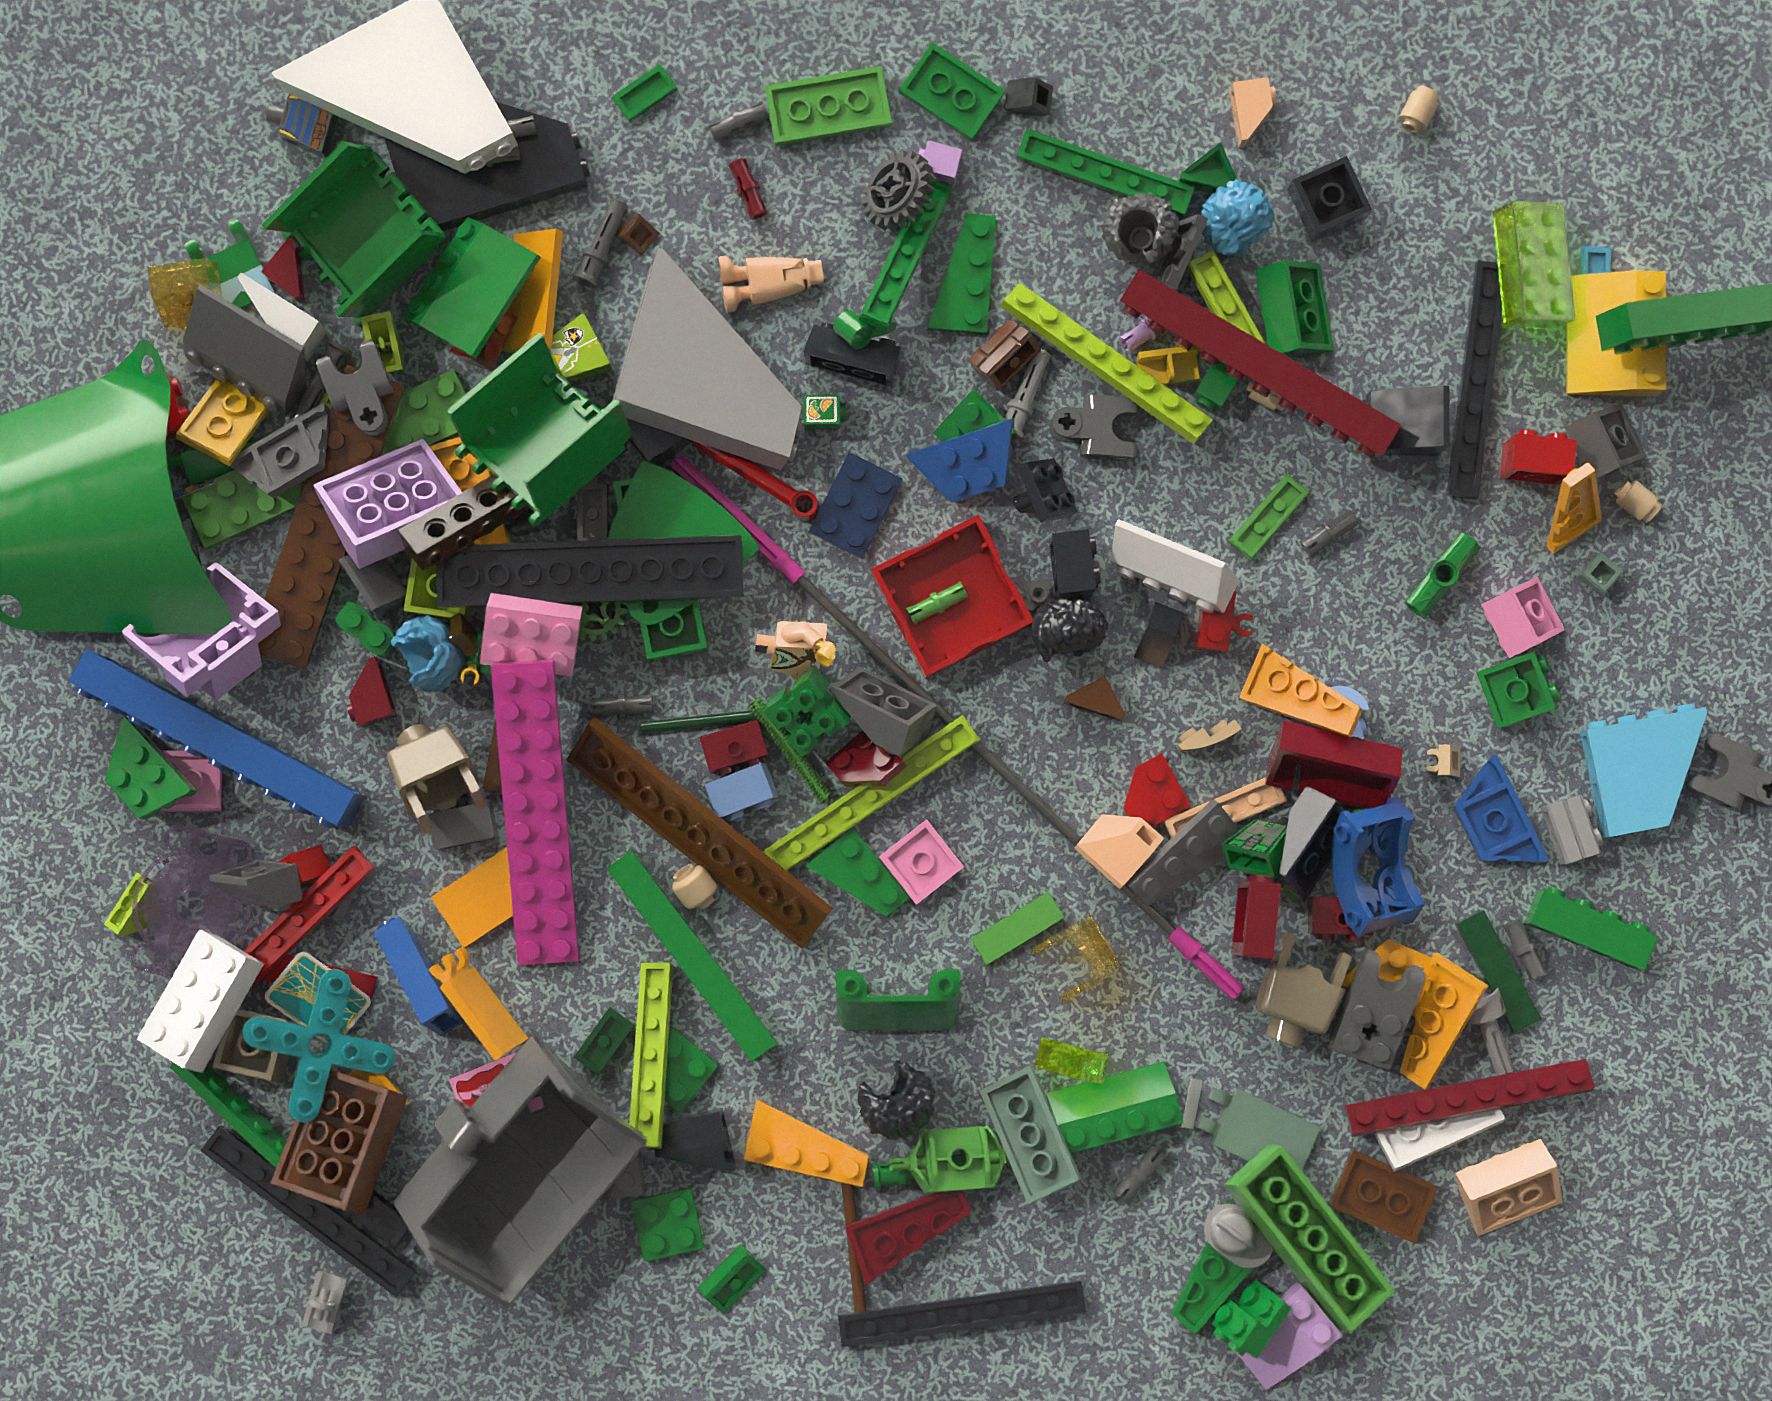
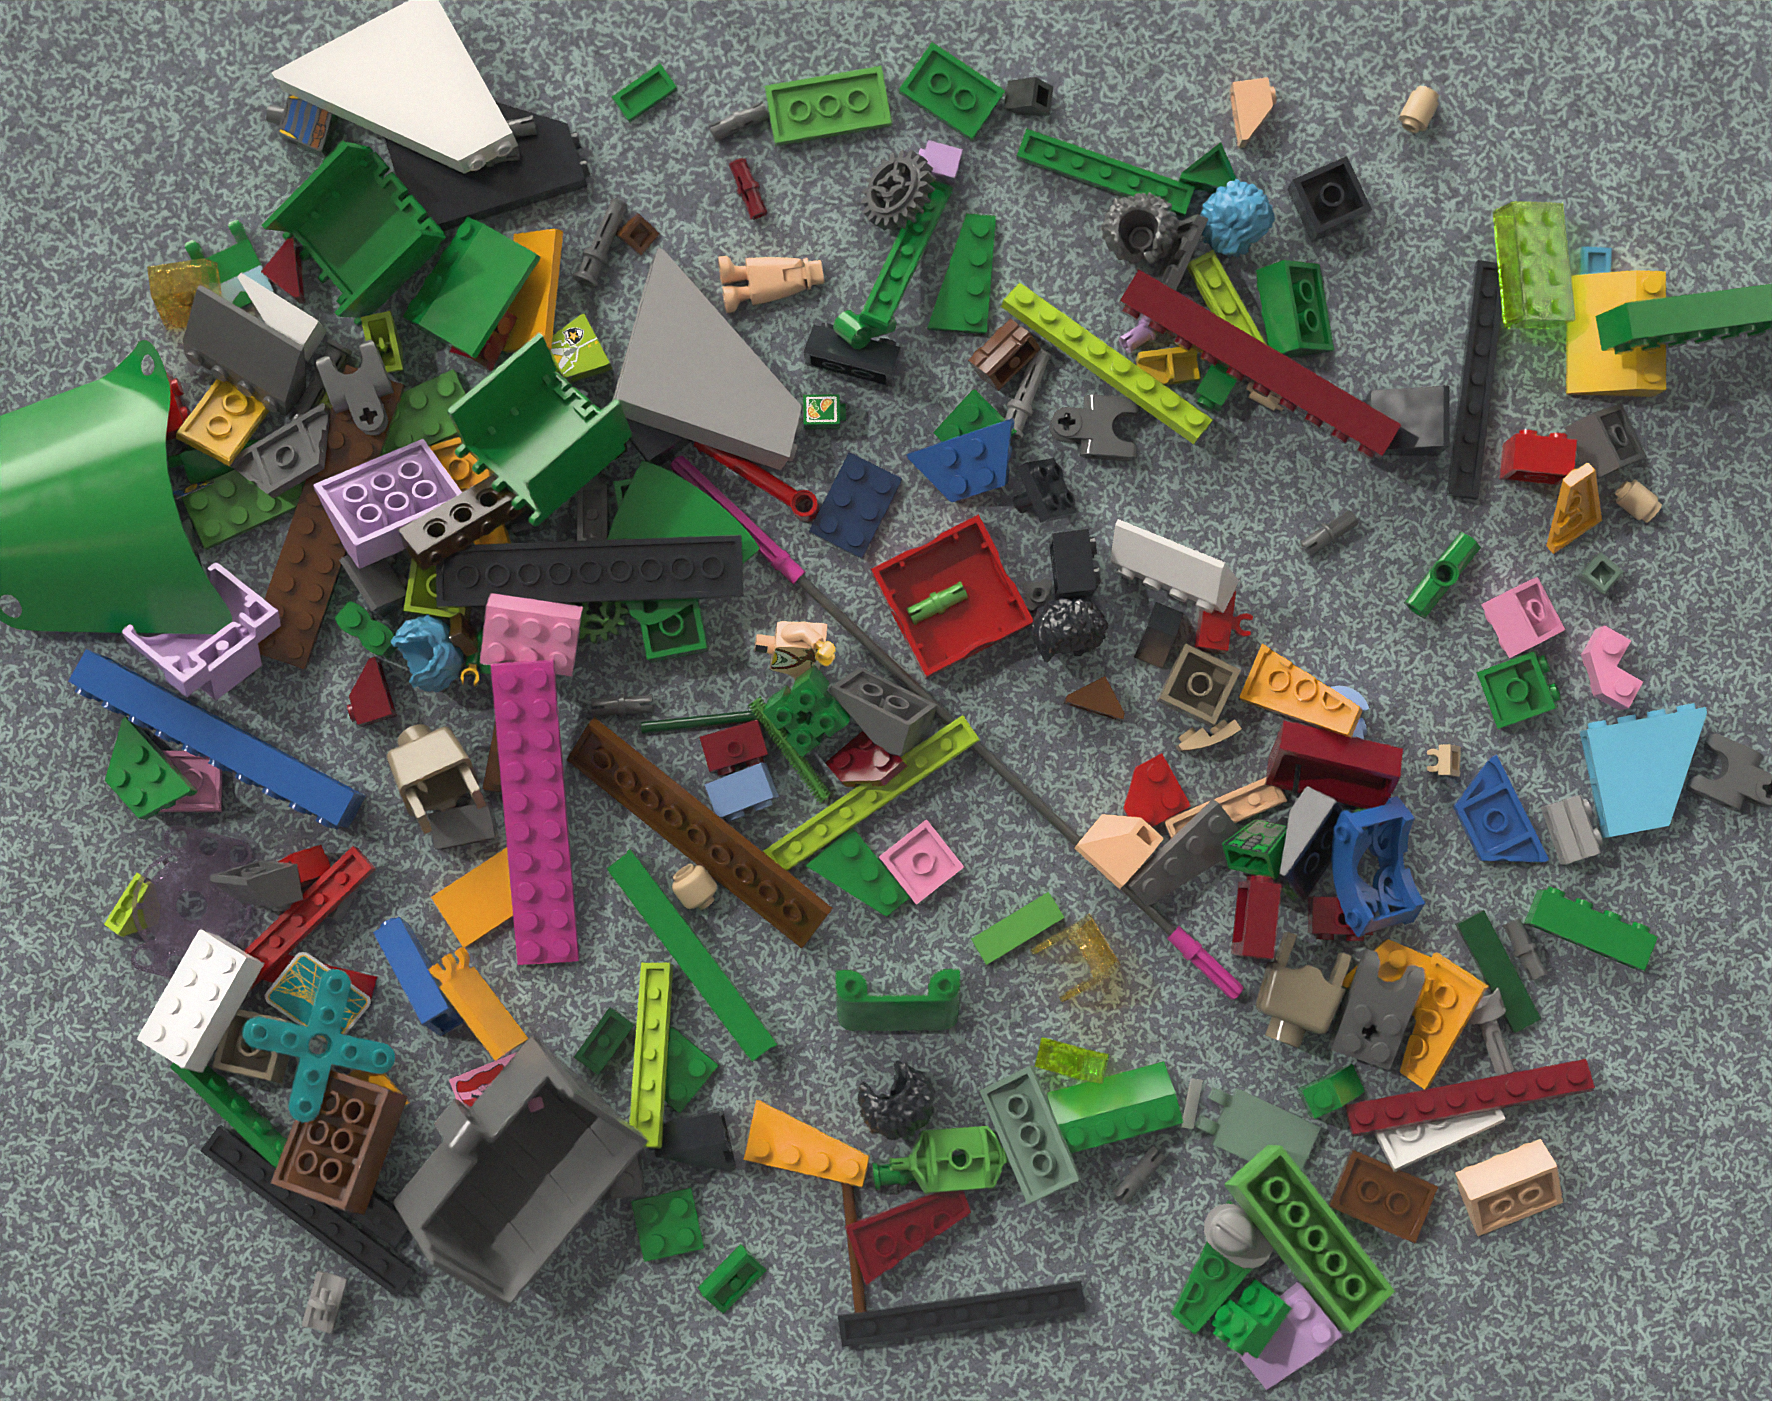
(1198, 685): none -> dark tan brick
(1268, 517): bright green tile -> none
(1331, 1091): none -> green slope
(1606, 679): none -> bright pink brick

